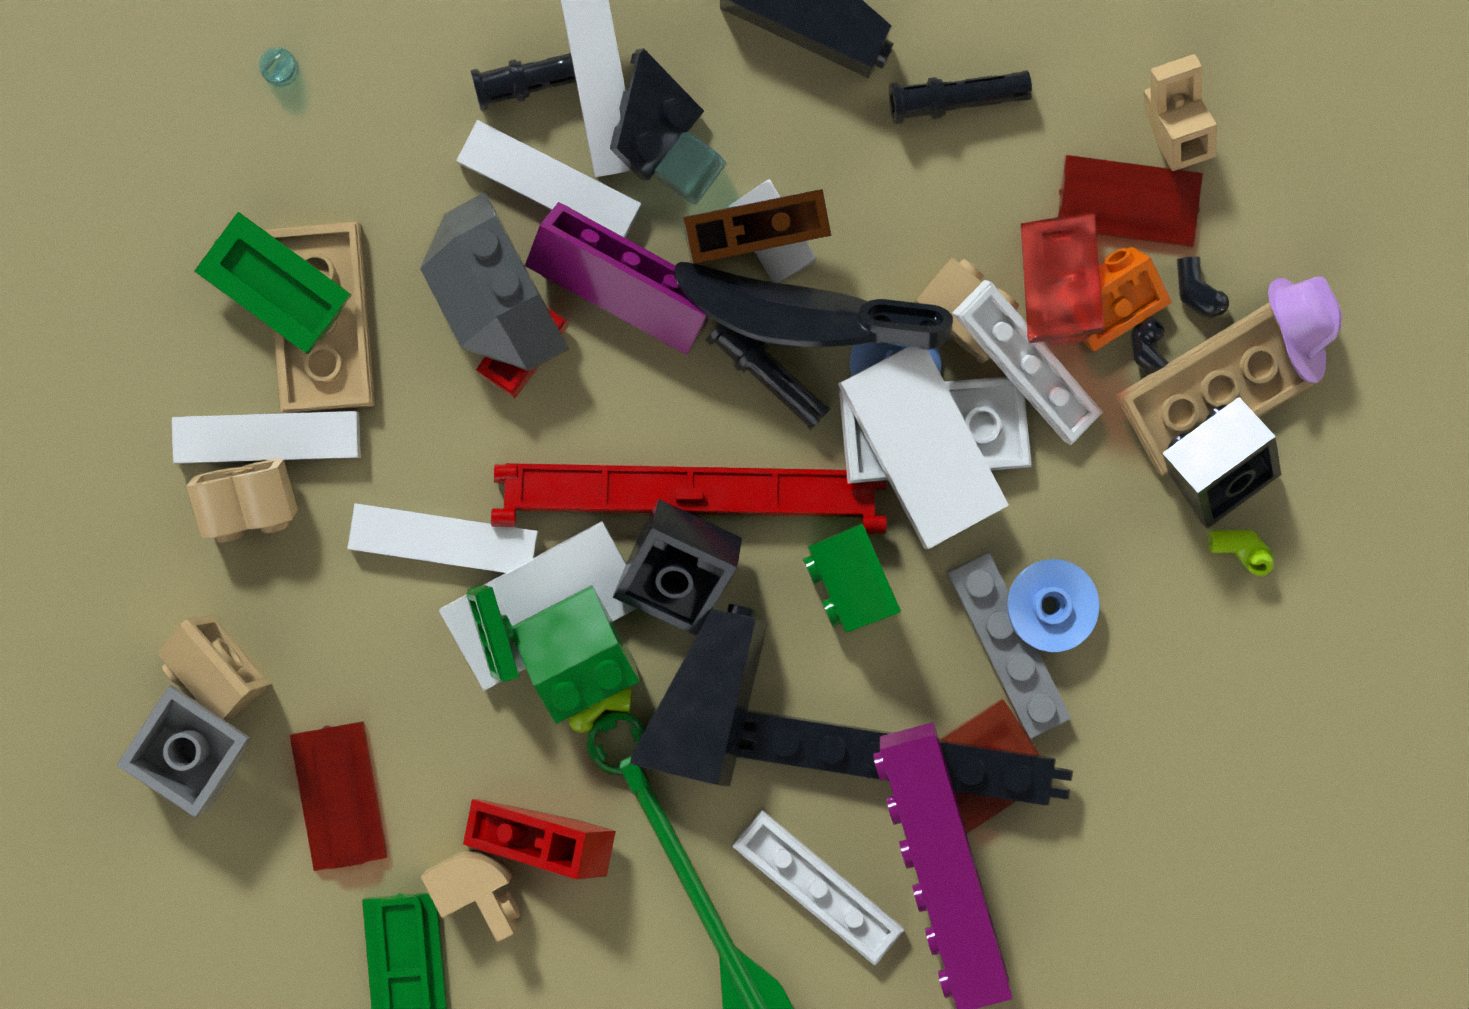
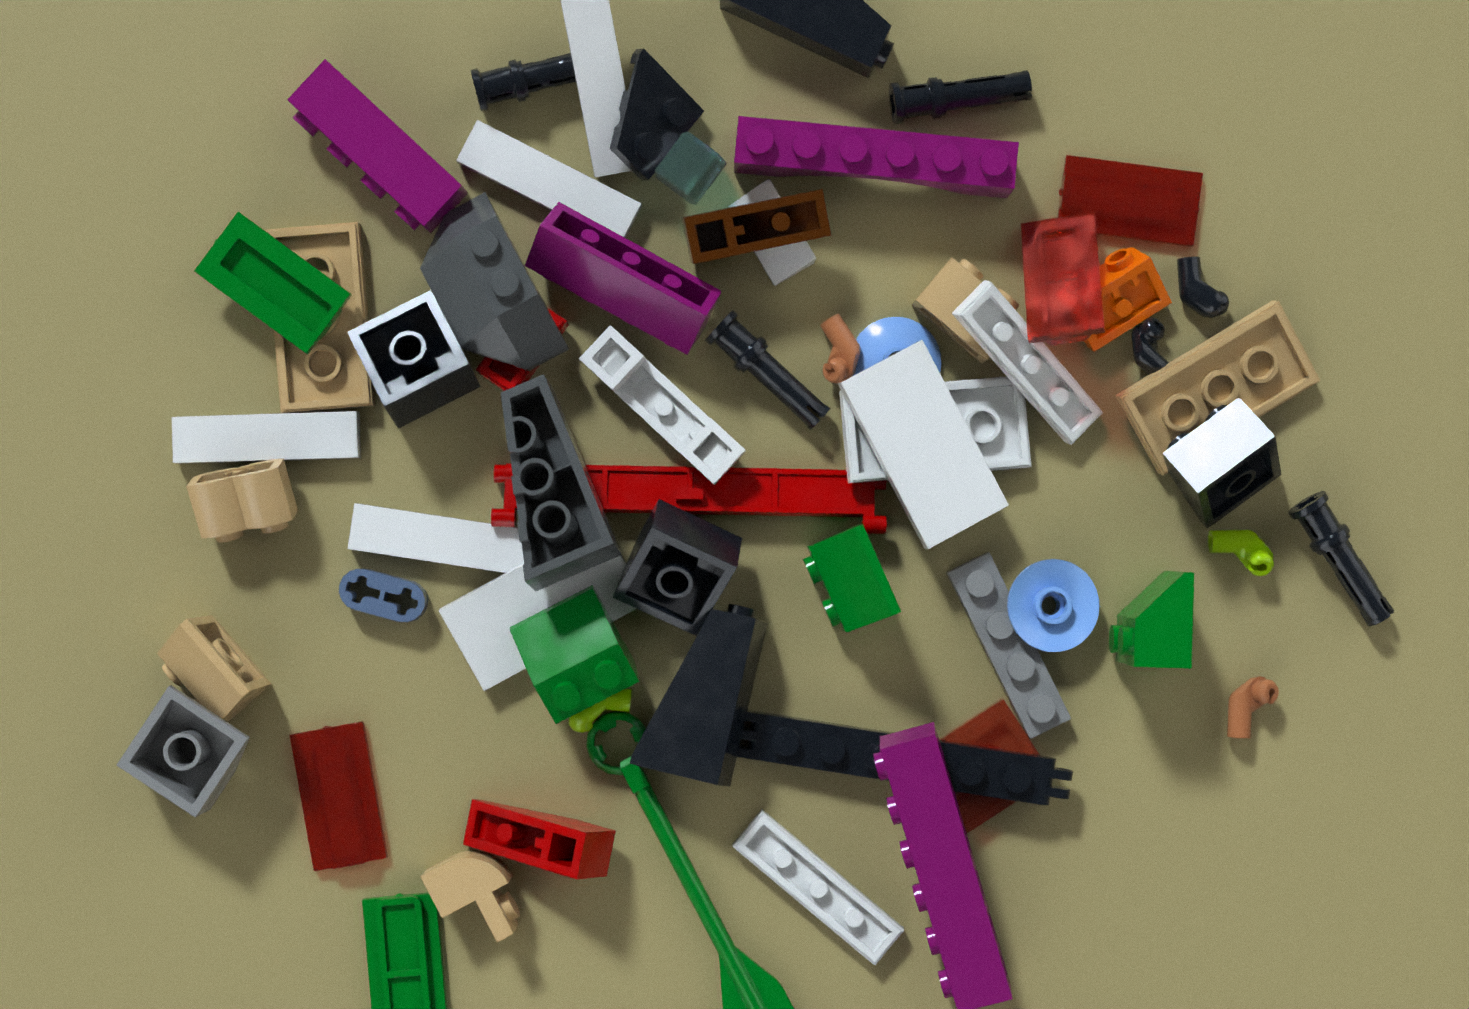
(284, 72): clear light blue hinge -> none
(377, 146): none -> magenta brick
(381, 606): none -> sand blue beam
(413, 359): none -> black slope
(494, 633): green plate -> none
(556, 501): none -> dark grey wedge
(662, 405): none -> white slope
(809, 315): black plant -> none
(844, 352): none -> nougat arm
(923, 159): none -> magenta arch
(1157, 624): none -> green slope
(1178, 114): tan brick -> none
(1245, 701): none -> nougat arm
(1308, 322): lavender piece -> none
(1331, 541): none -> black pin

